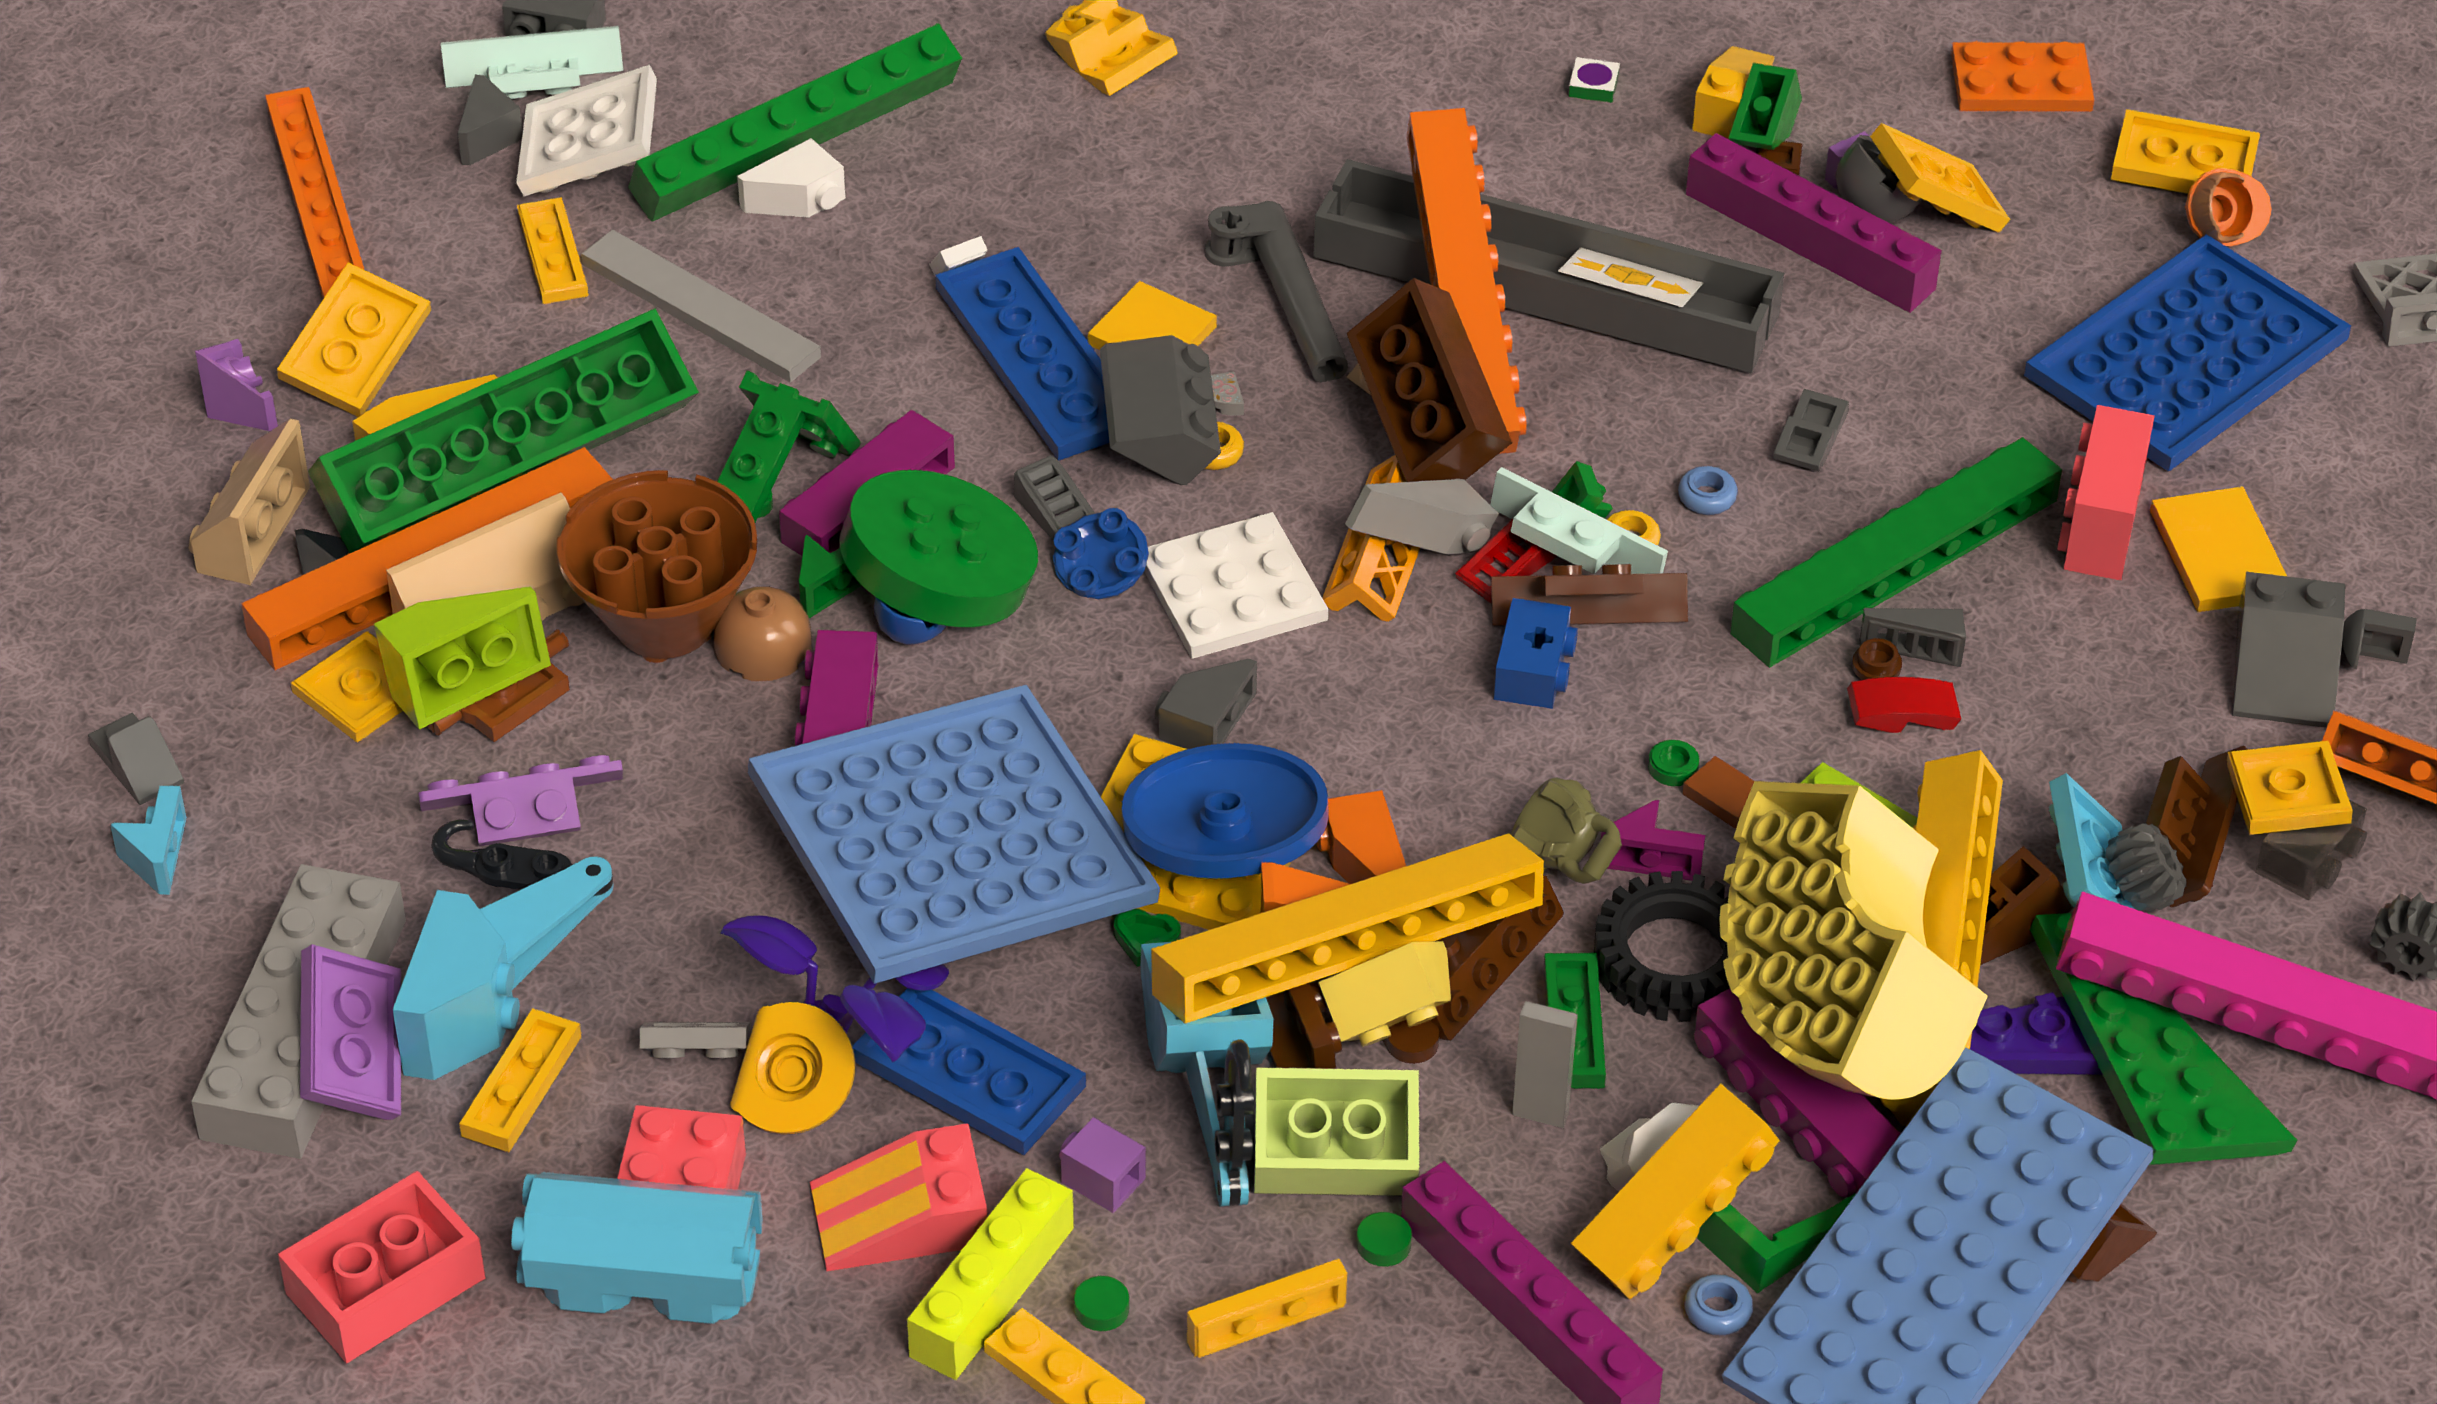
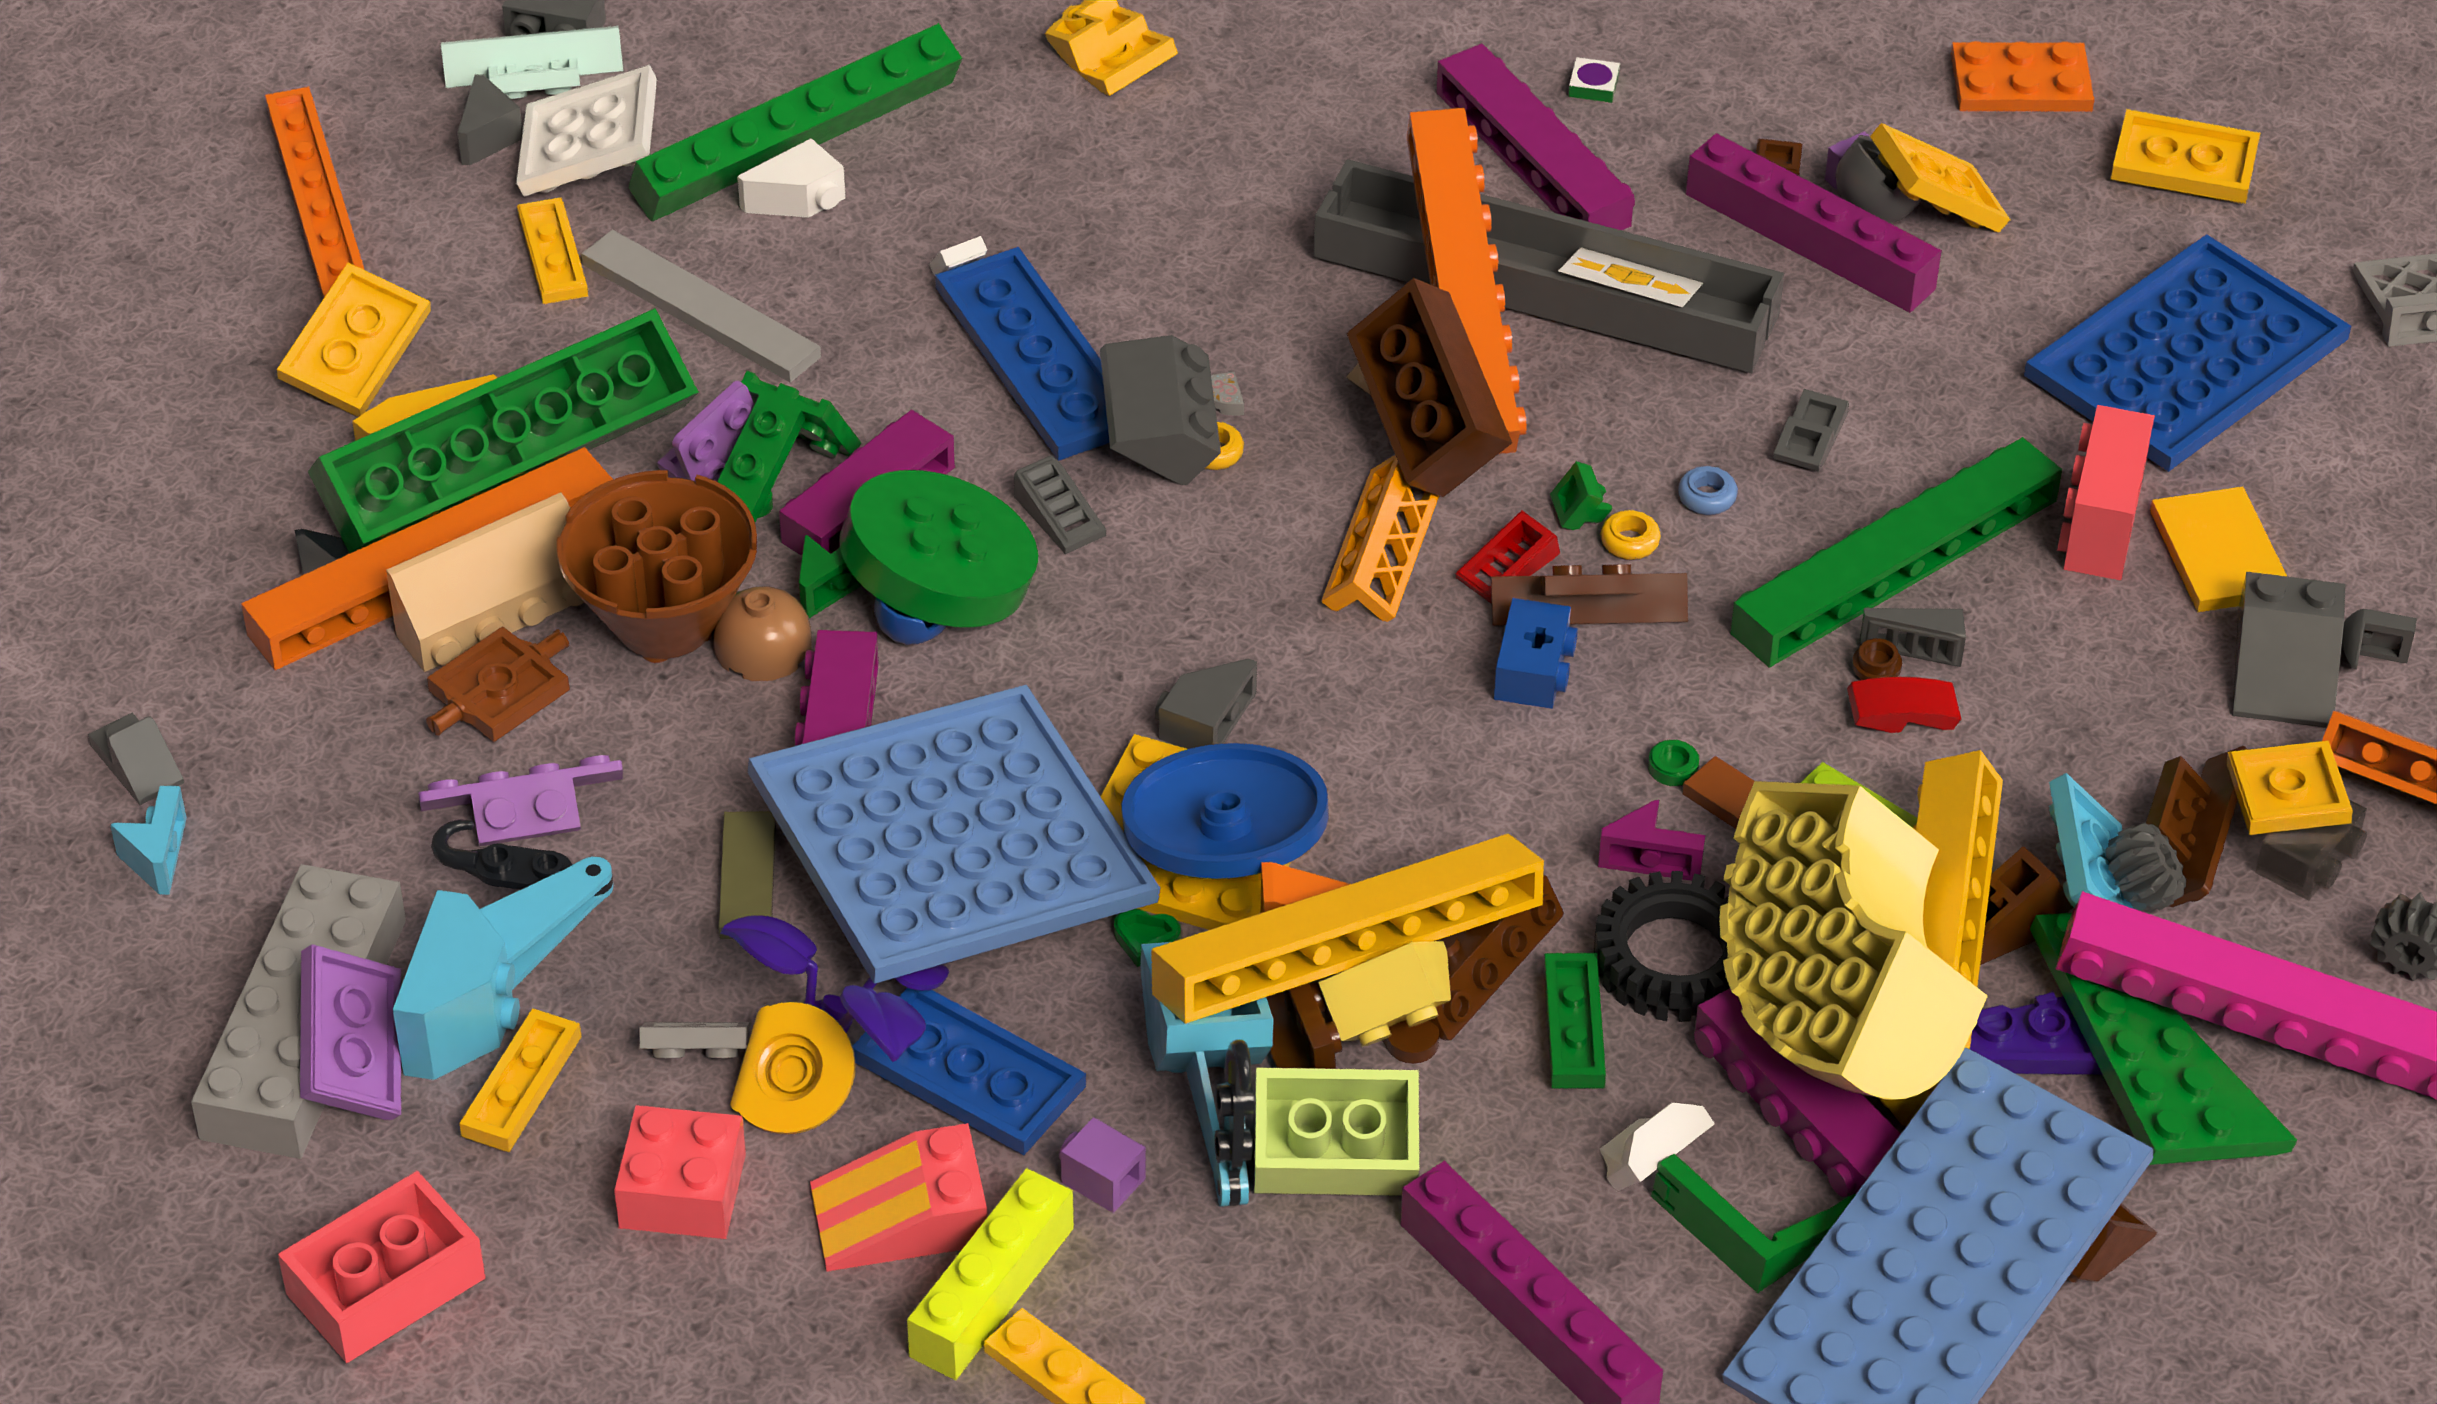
(230, 387): medium lavender slope -> none
(253, 507): tan slope -> none
(350, 688): yellow tile -> none
(460, 650): lime slope -> none
(620, 1239): medium azure brick -> none
(710, 437): none -> medium lavender bracket
(747, 866): none -> olive tile
(1100, 554): blue dish -> none
(1101, 1303): green tile -> none
(1150, 314): yellow tile -> none
(1233, 585): white plate -> none
(1265, 235): dark grey axle -> none
(1266, 1308): yellow tile -> none
(1361, 837): orange slope -> none
(1384, 1239): green tile -> none
(1425, 514): light grey slope -> none
(1533, 139): none -> magenta brick
(1544, 1064): light grey tile -> none
(1561, 829): olive piece -> none
(1570, 529): light aqua bracket -> none
(1676, 1192): yellow brick -> none
(1715, 1321): medium blue piece -> none
(1722, 90): yellow slope -> none
(1767, 107): green slope -> none
(2228, 206): orange piece -> none

